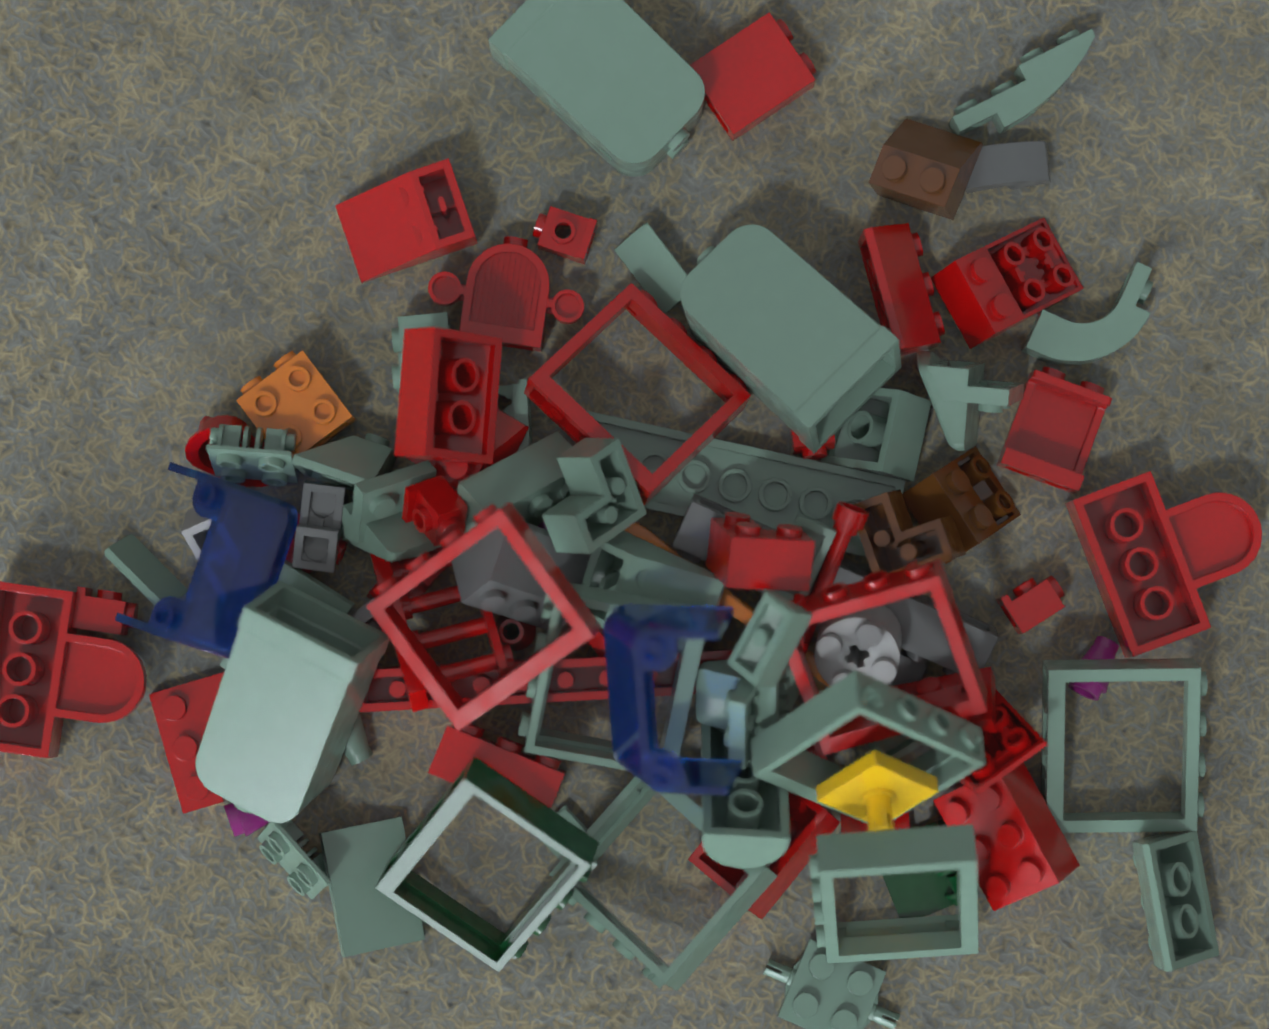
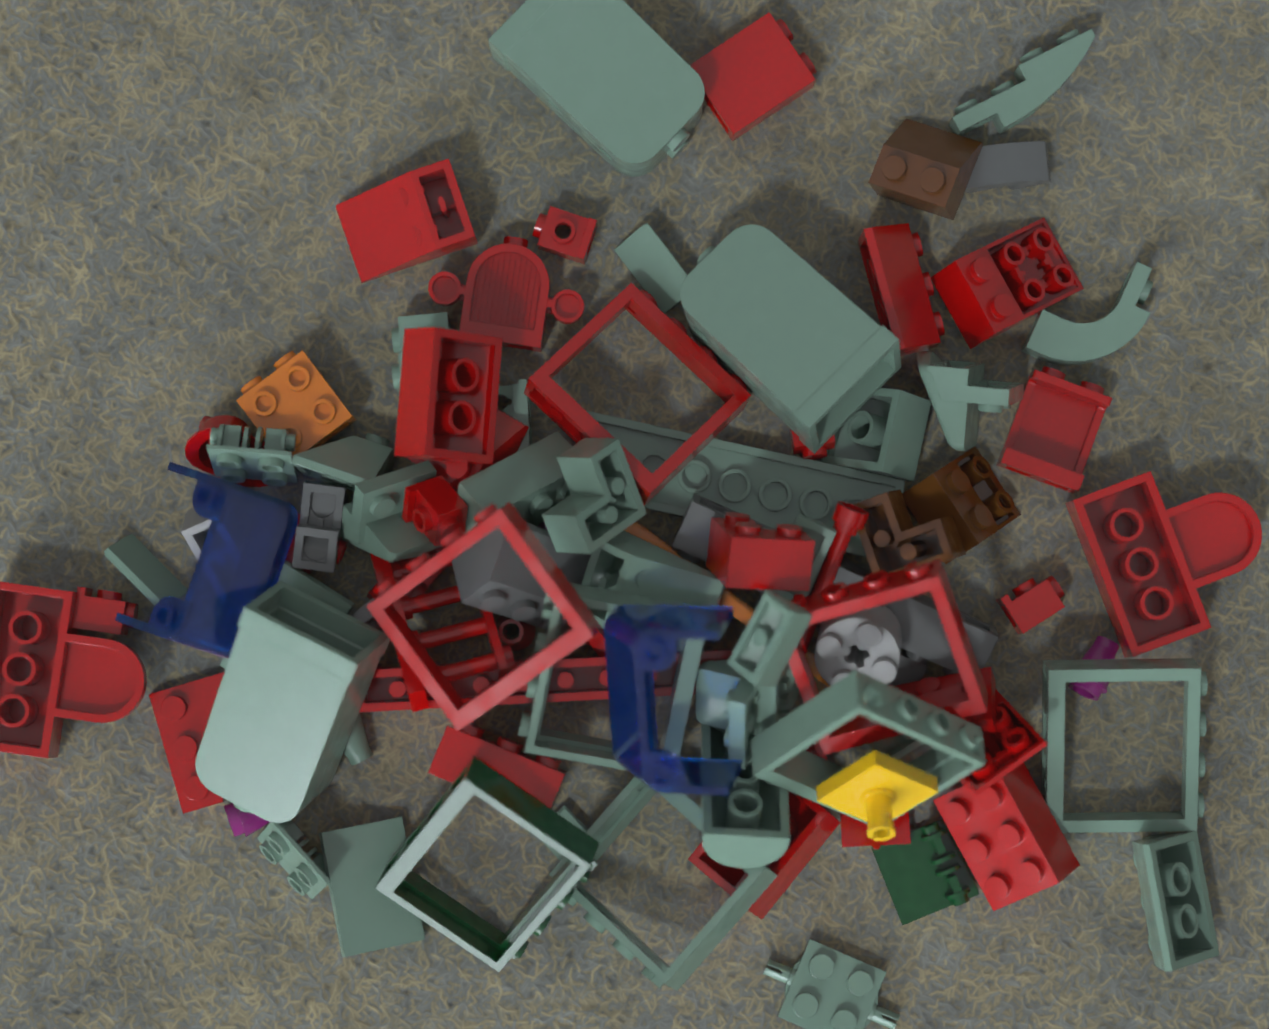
(892, 854): sand green window -> none

